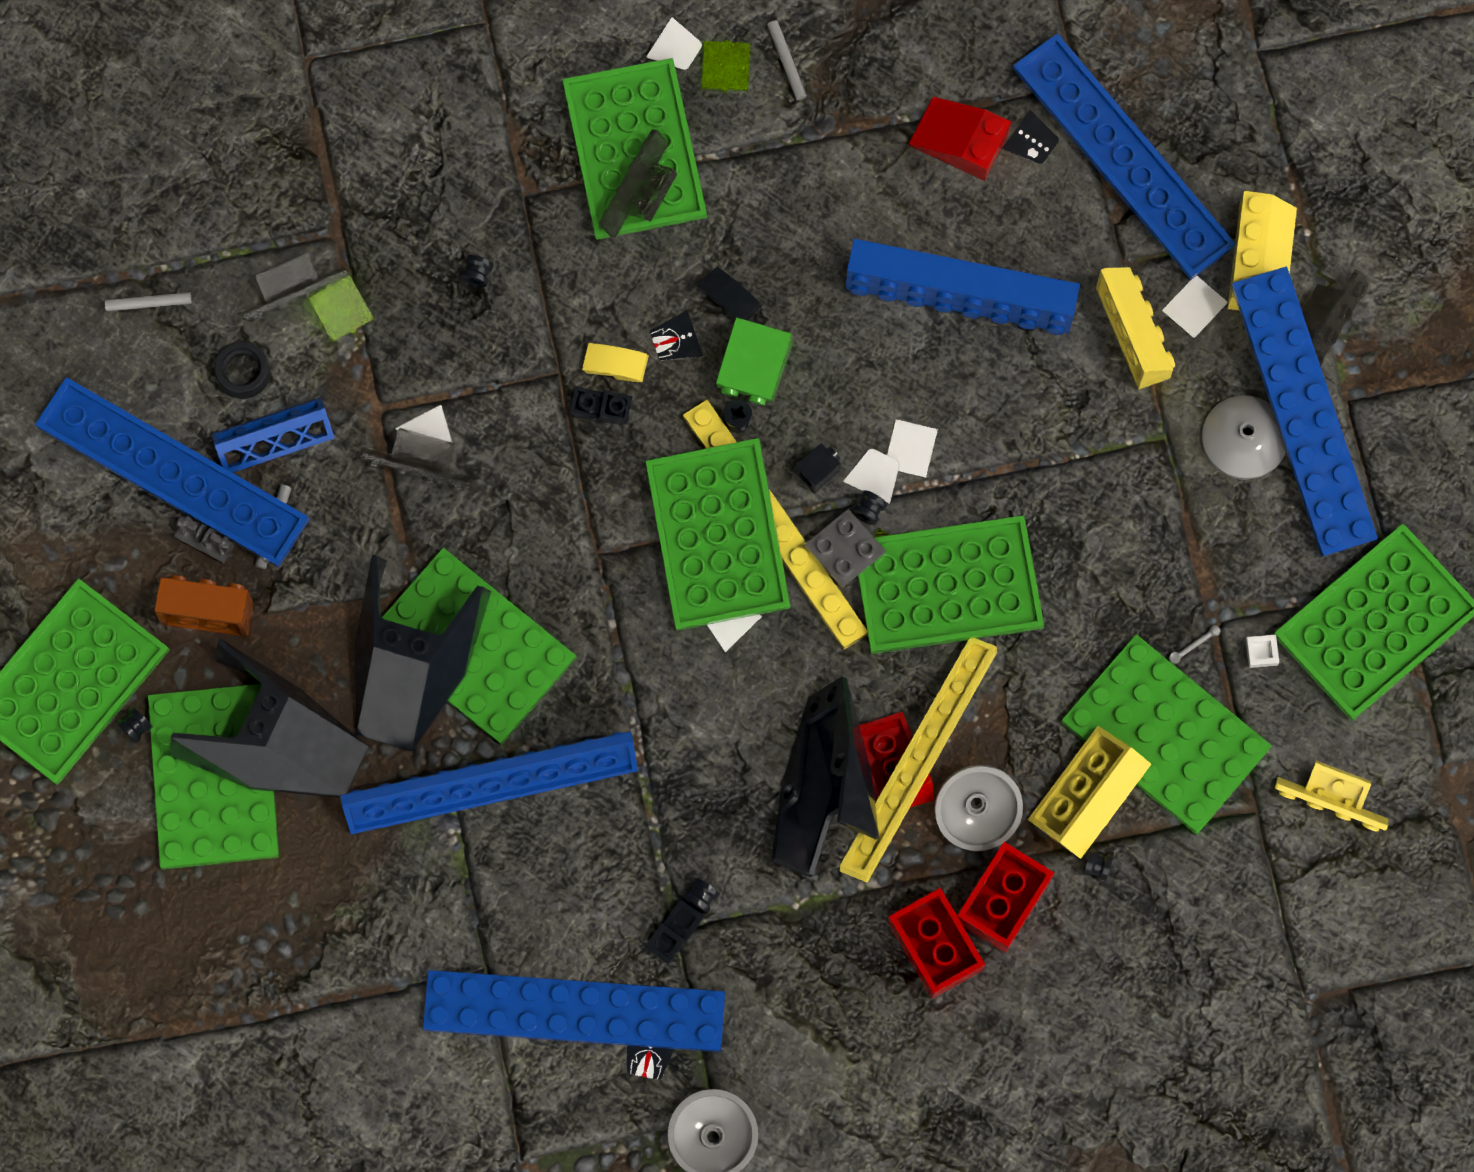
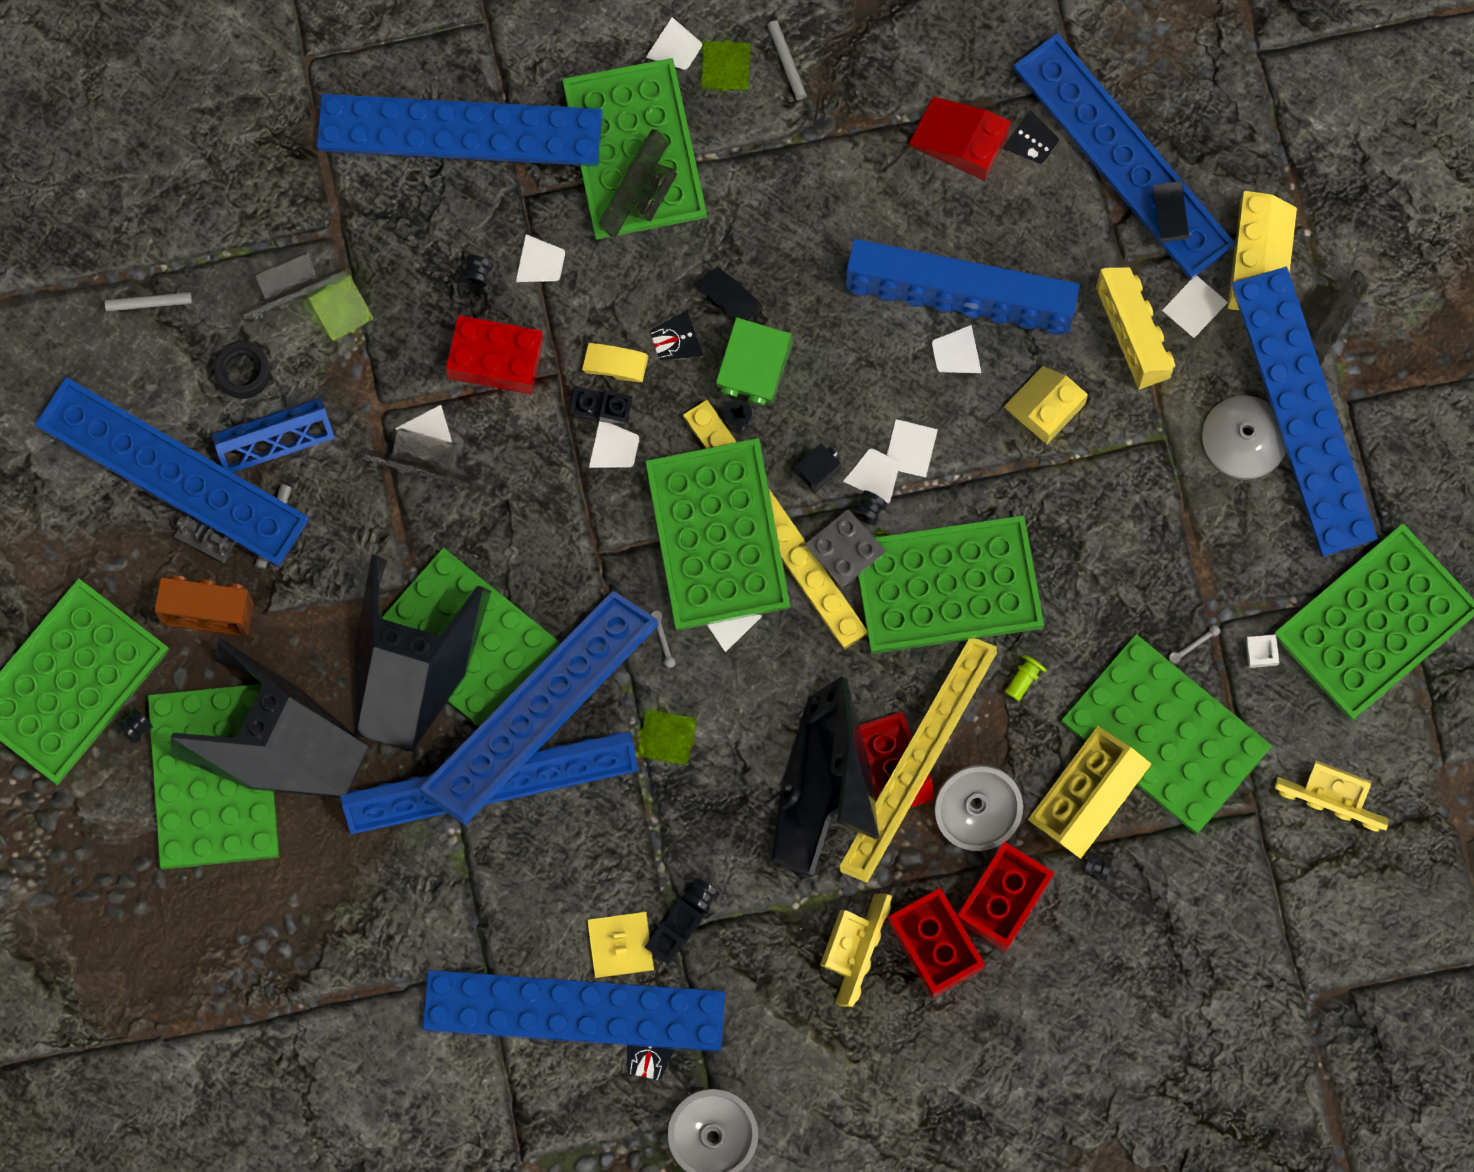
(460, 130): none -> blue plate
(495, 354): none -> red brick
(538, 707): none -> blue plate
(540, 261): none -> white sticker
(613, 447): none -> white sticker
(620, 945): none -> light yellow piece
(667, 737): none -> clear neon green piece
(669, 661): none -> light grey hinge
(852, 947): none -> light yellow bracket
(957, 352): none -> white sticker
(1024, 677): none -> lime pin
(1047, 403): none -> light yellow slope
(1171, 211): none -> black slope

